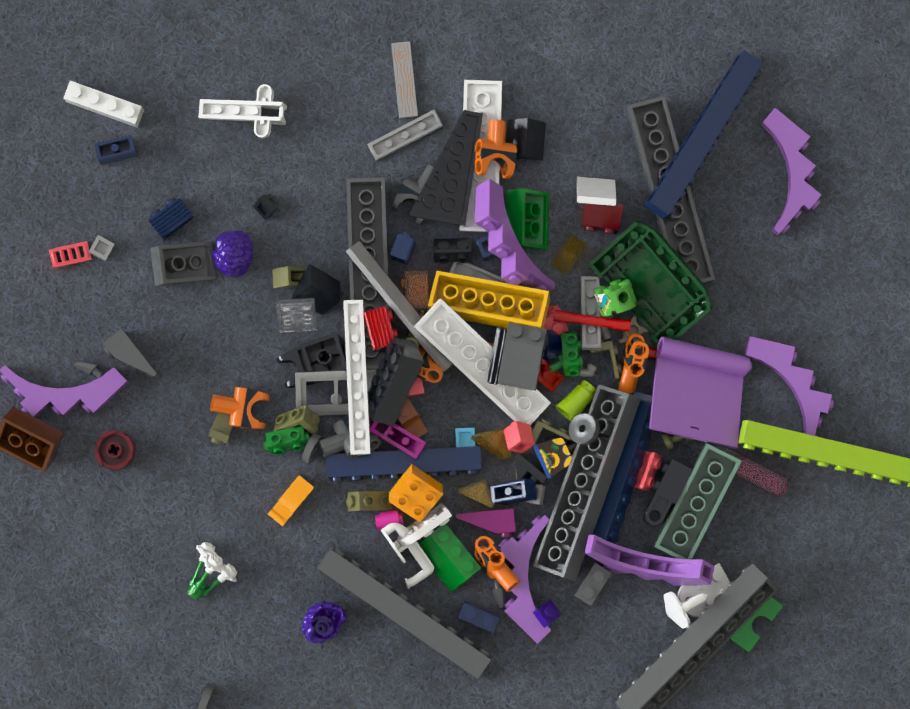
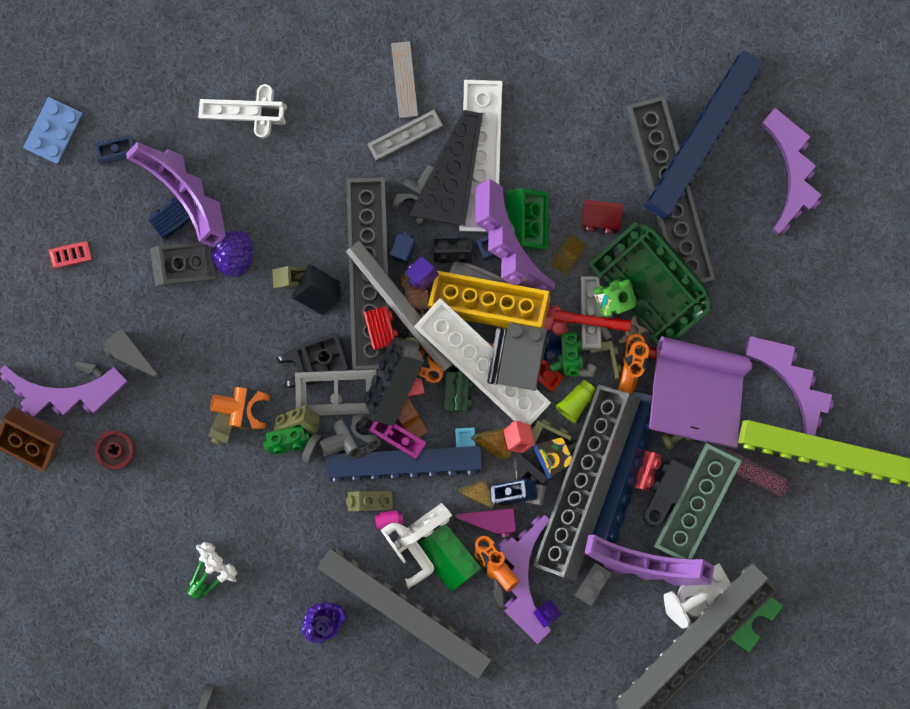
(53, 130): none -> medium blue plate
(101, 248): light grey plate -> none
(103, 104): white brick -> none
(171, 170): none -> medium lavender arch
(265, 206): black tile -> none
(291, 500): light orange piece -> none
(296, 315): clear plate -> none
(356, 377): white plate -> none
(416, 493): light orange brick -> none
(421, 274): none -> dark purple brick
(457, 392): none -> dark green brick
(478, 617): dark blue brick -> none
(496, 150): orange connector -> none
(528, 137): black slope -> none
(591, 429): piece -> none
(596, 191): white tile -> none

